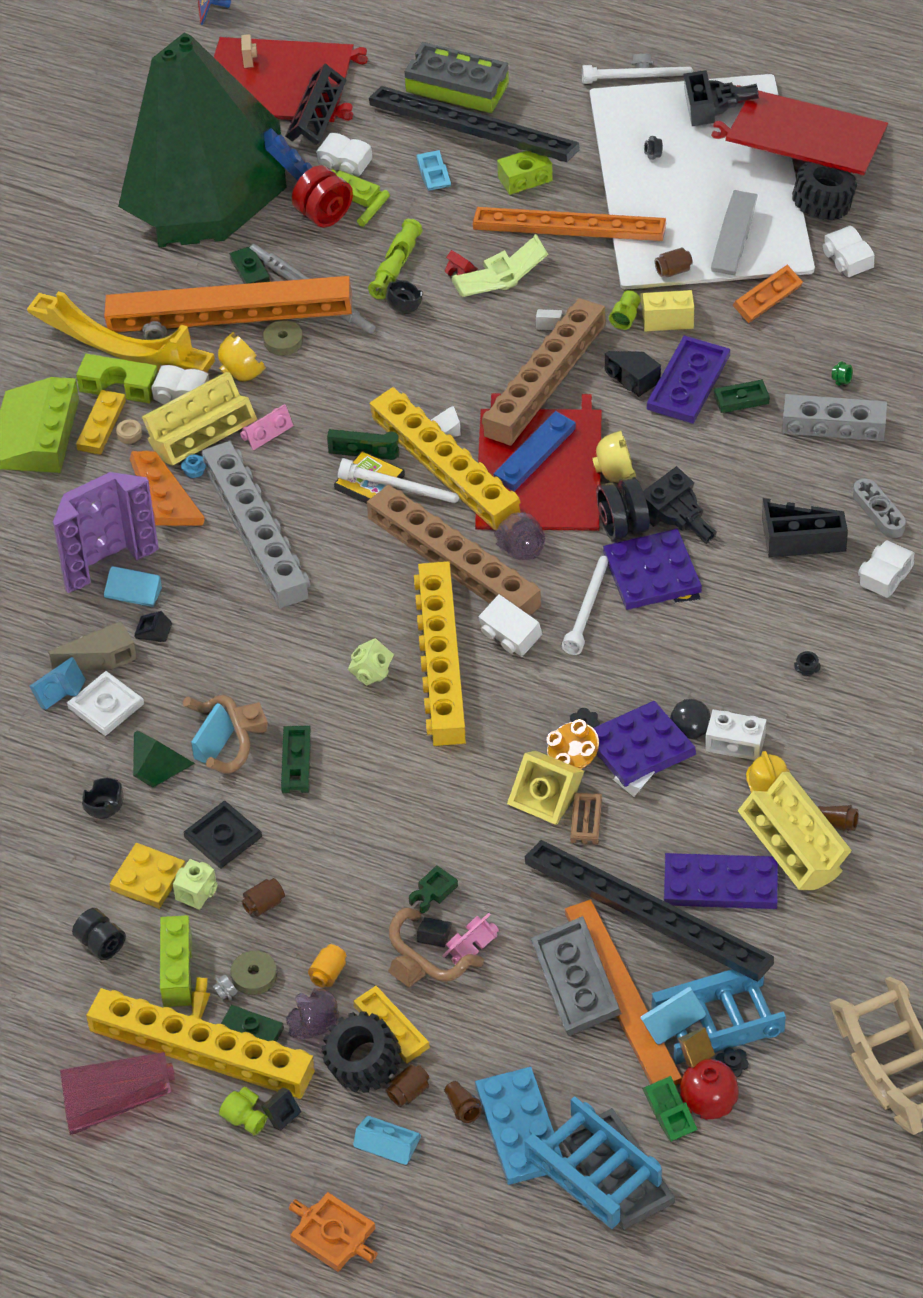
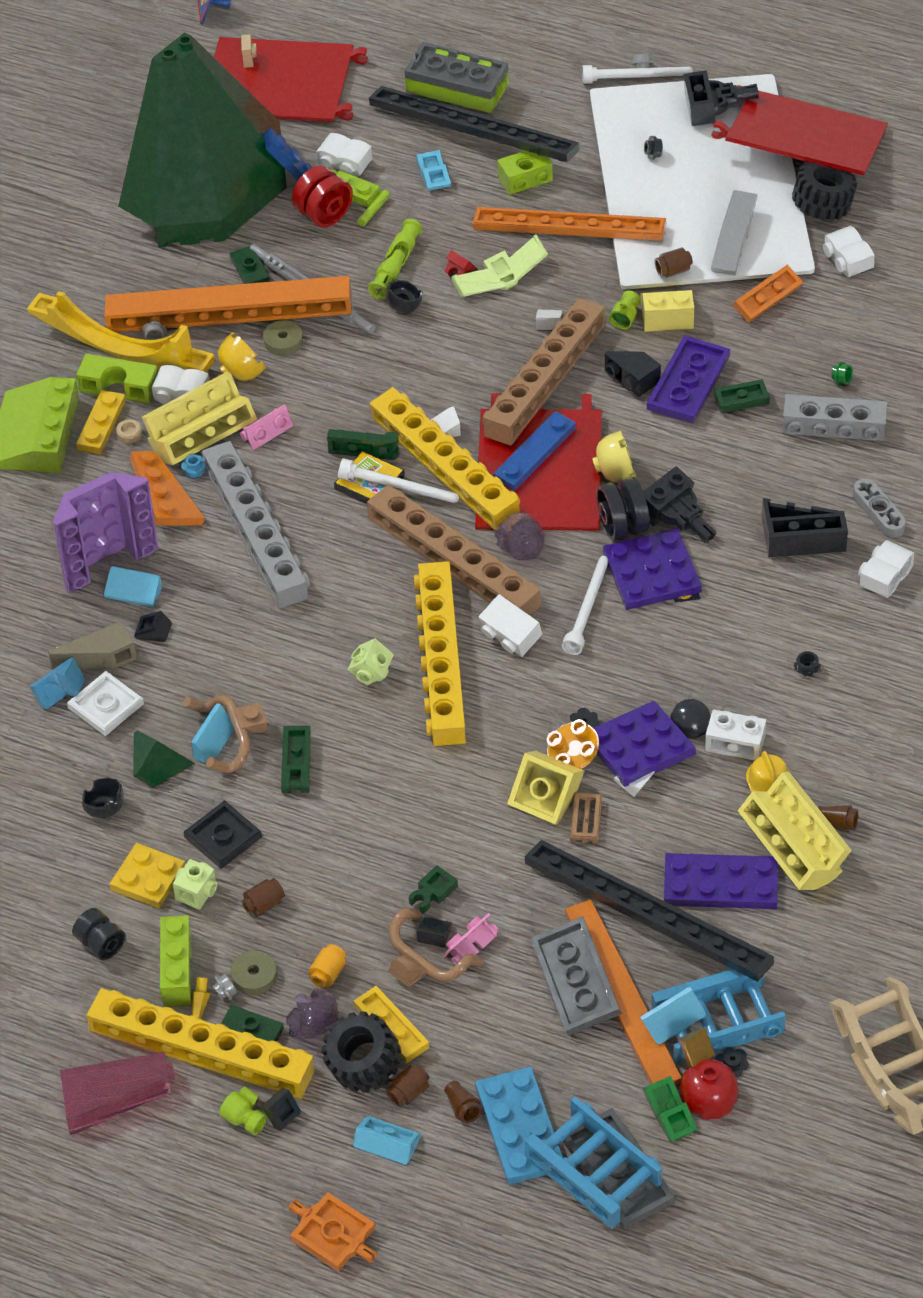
(313, 99): black fence -> none

